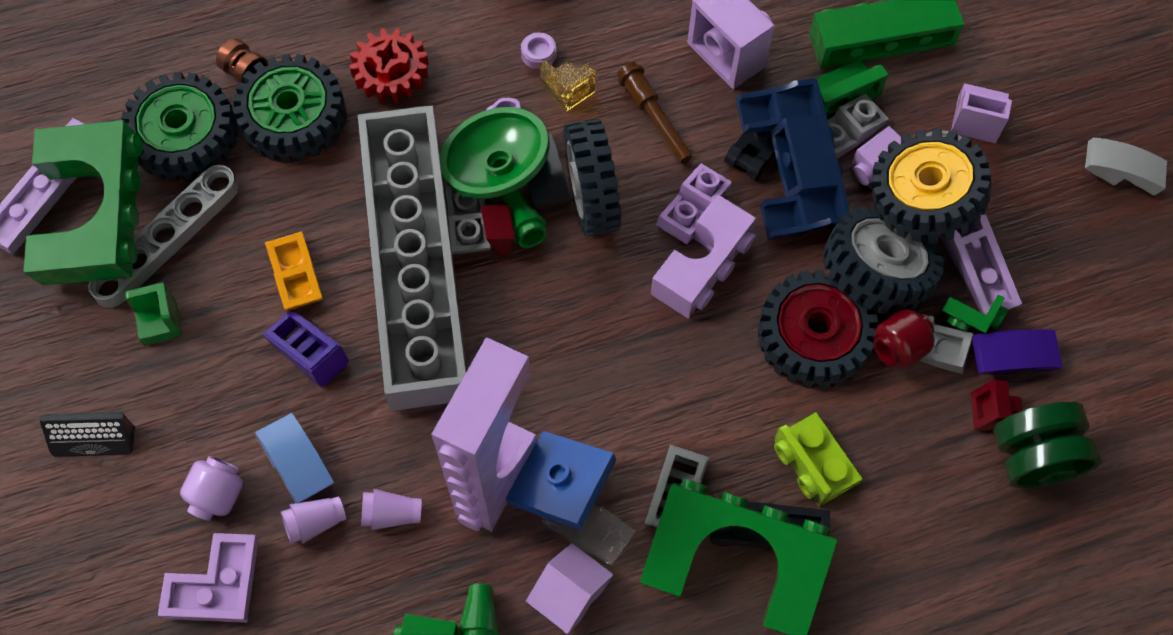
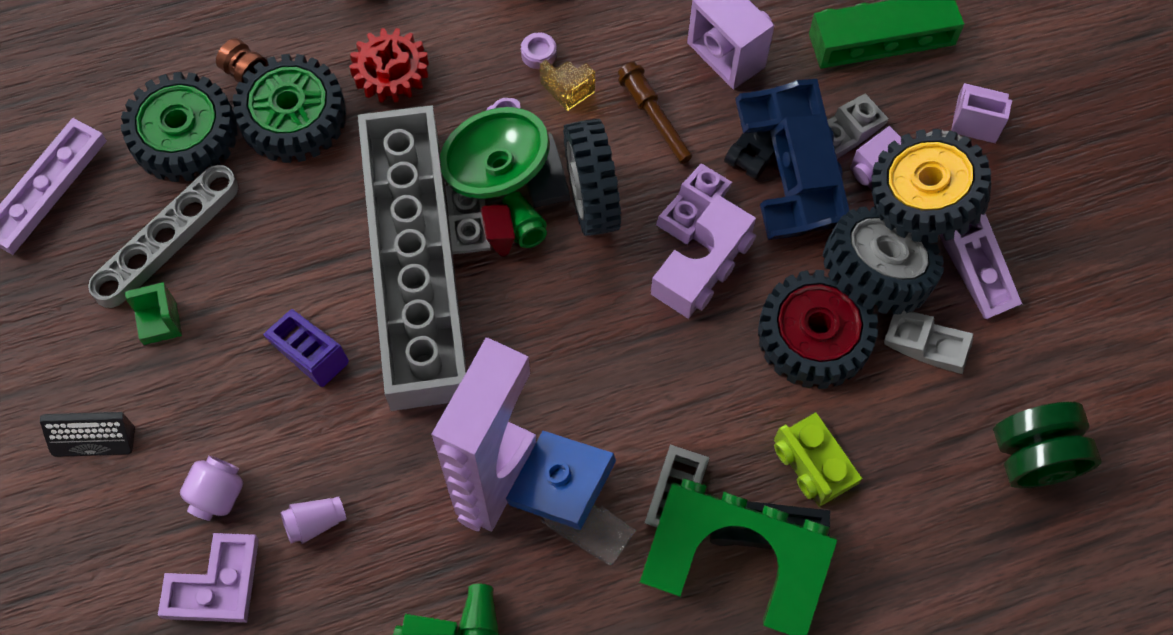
(106, 243): green arch -> none
(293, 271): light orange slope -> none
(294, 458): medium blue slope -> none
(388, 509): lavender cone -> none
(568, 587): lavender piece -> none
(849, 83): green panel -> none
(904, 339): dark red head -> none
(965, 316): green bracket -> none
(993, 404): dark red tile -> none
(1016, 351): dark purple slope -> none
(1122, 161): light grey slope -> none

